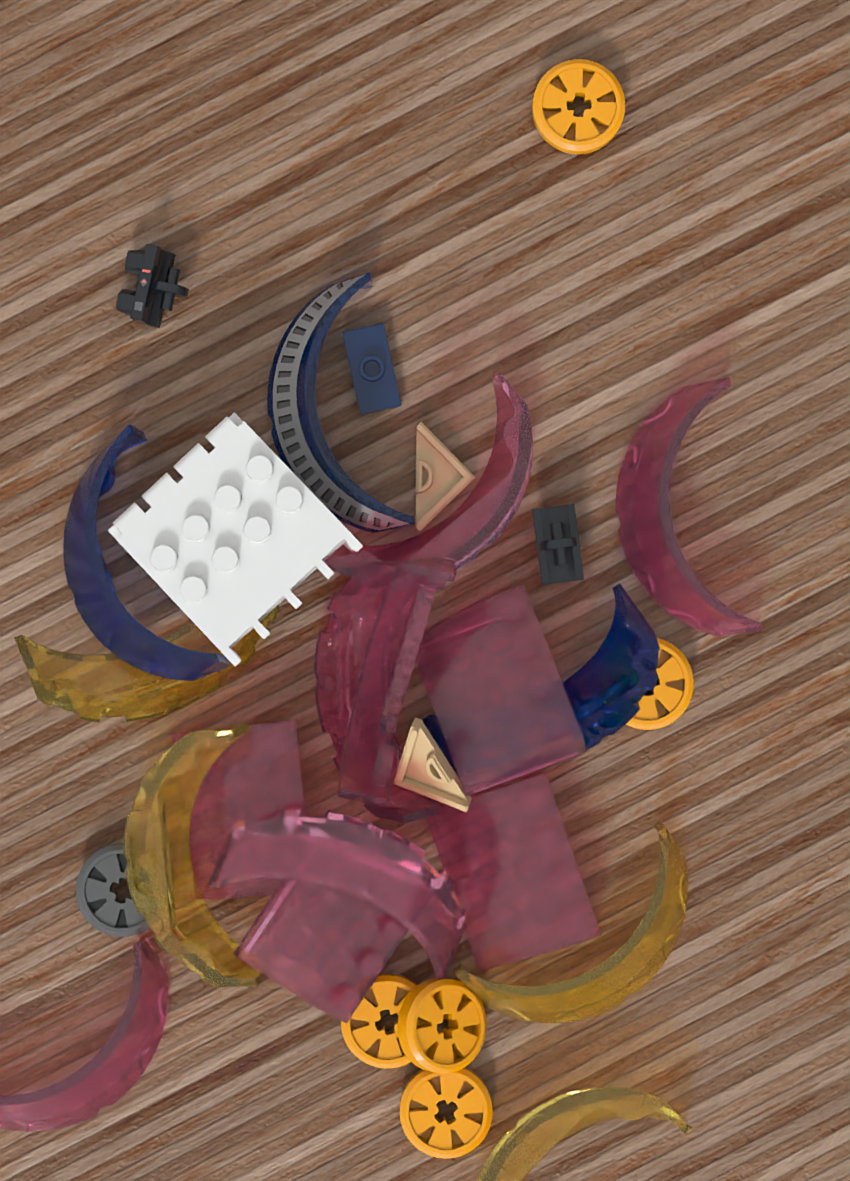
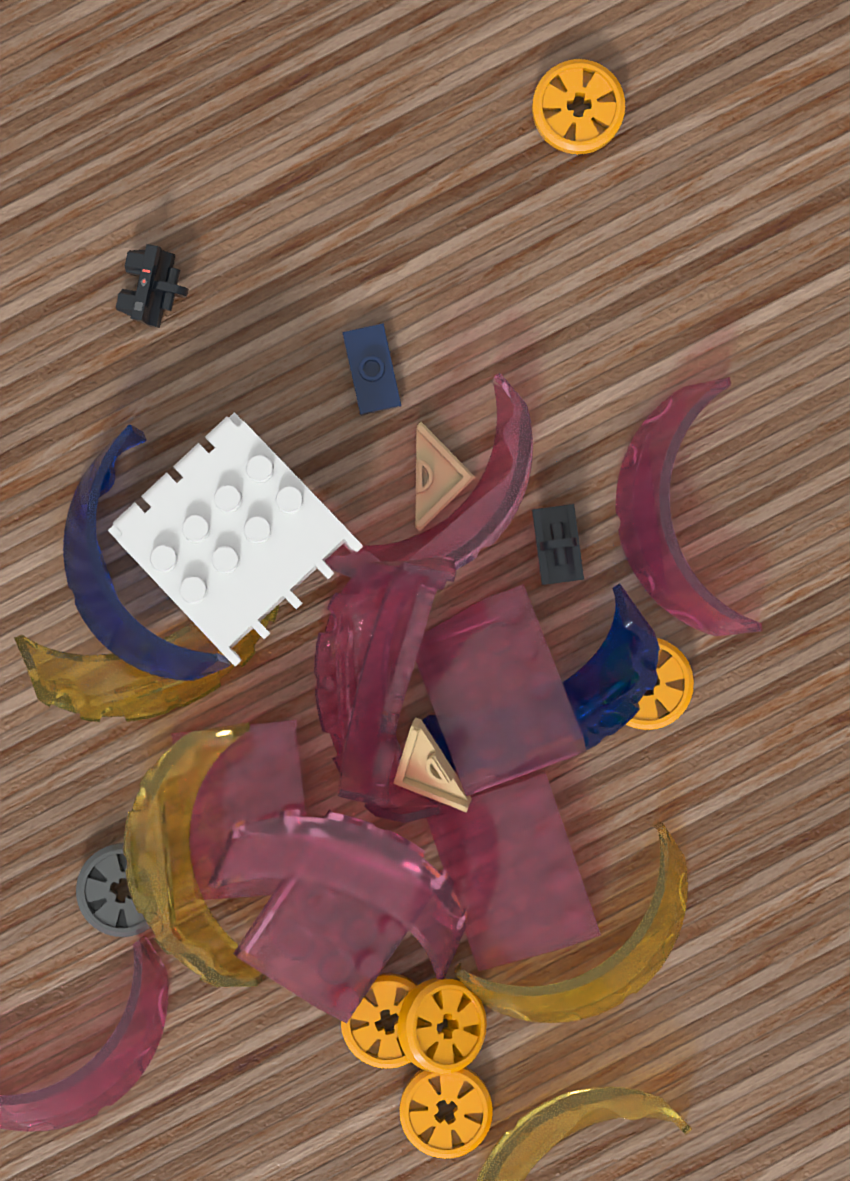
(296, 420): windscreen -> none

